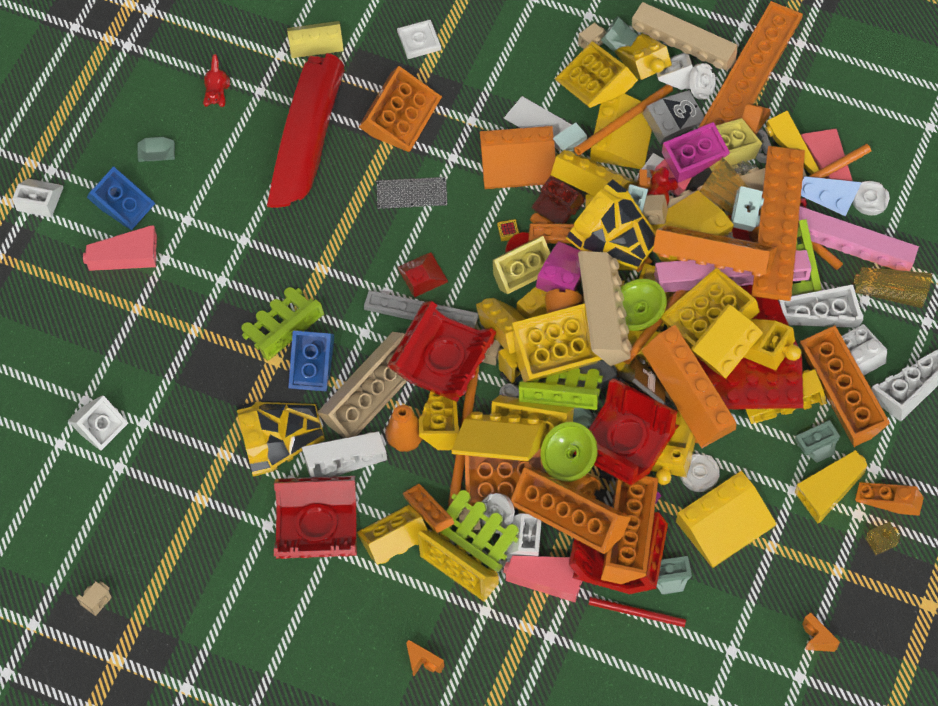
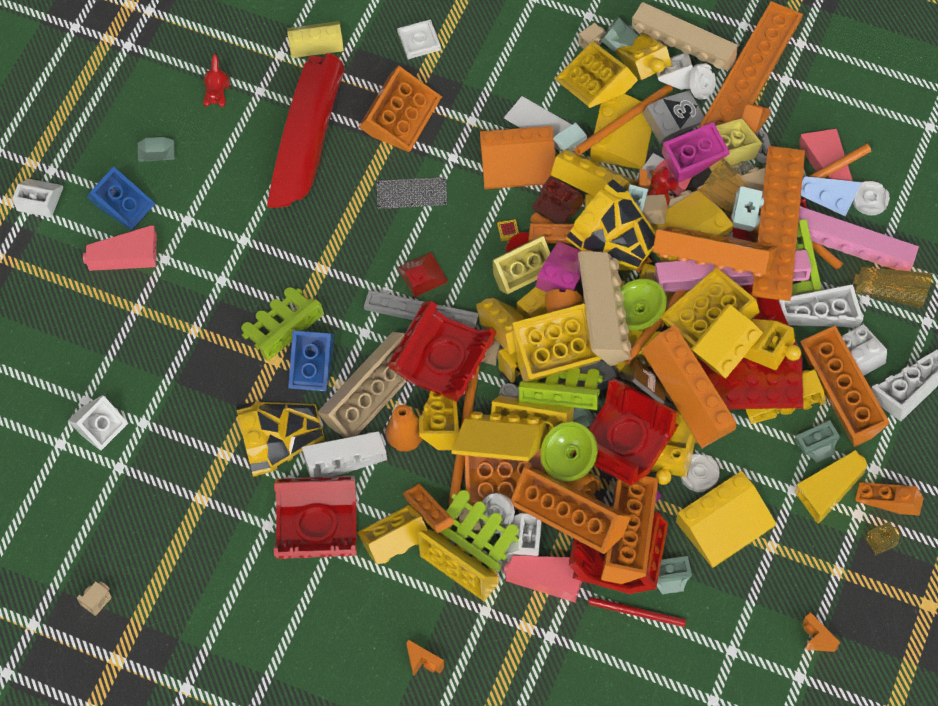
(787, 136): yellow wedge -> none

